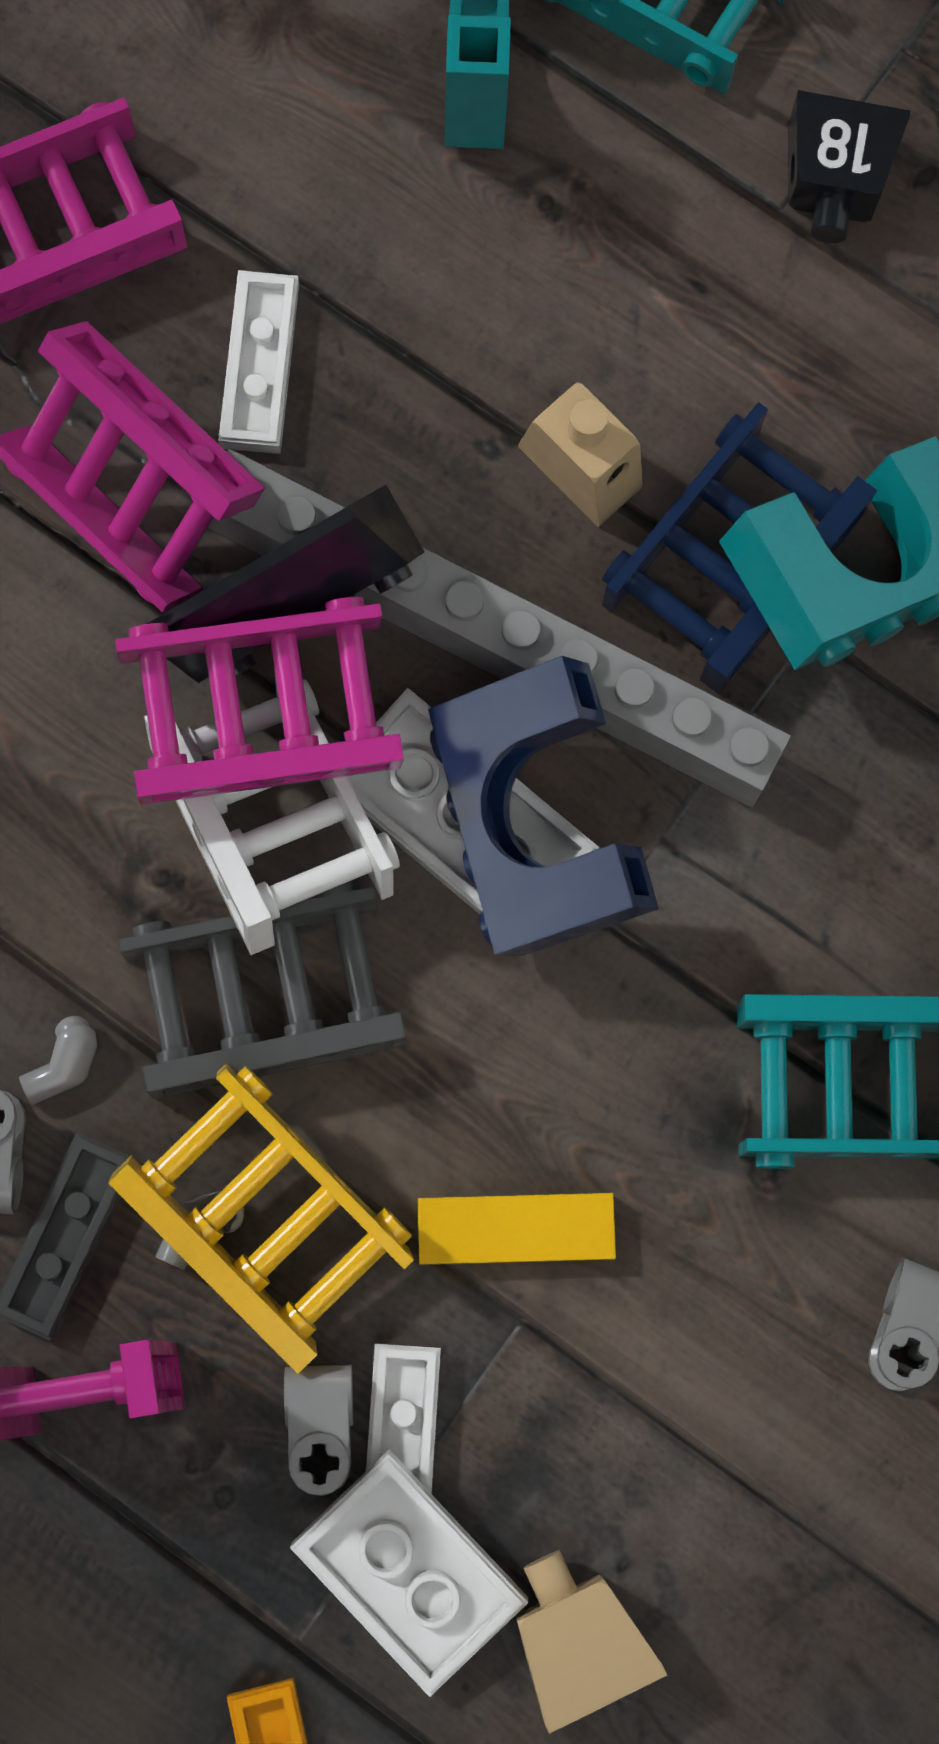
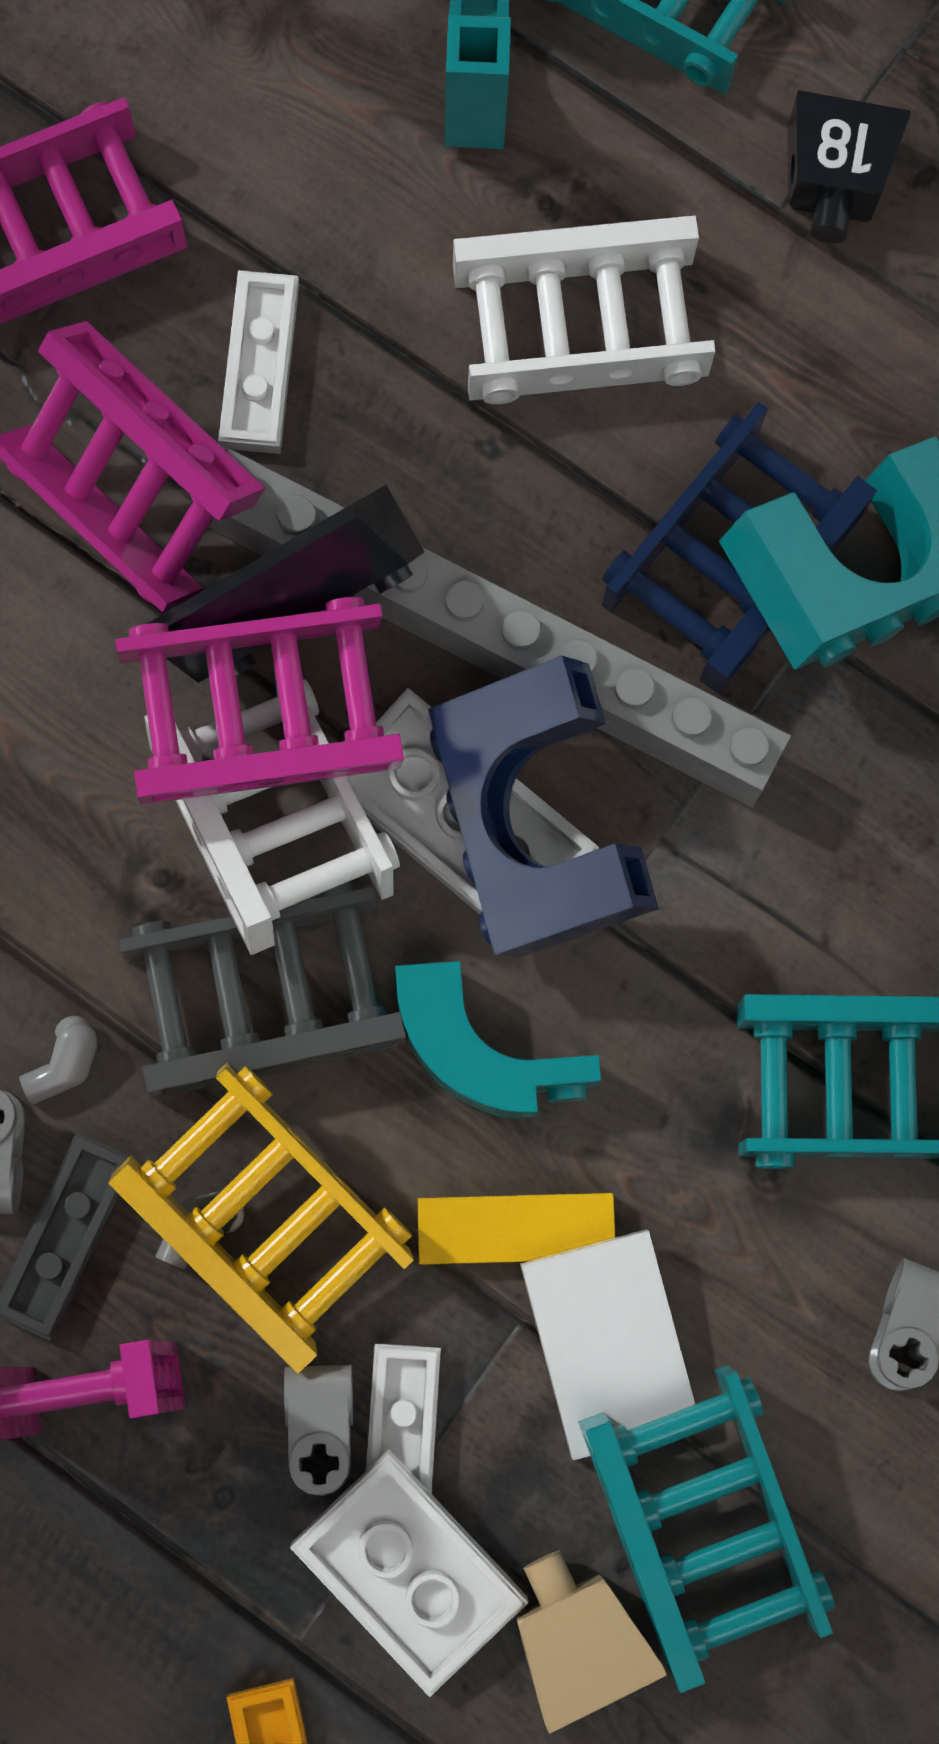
(467, 1067): none -> teal arch
(579, 450): tan torso -> none
(604, 254): none -> white fence
(607, 1335): none -> white tile
(664, 1577): none -> teal fence

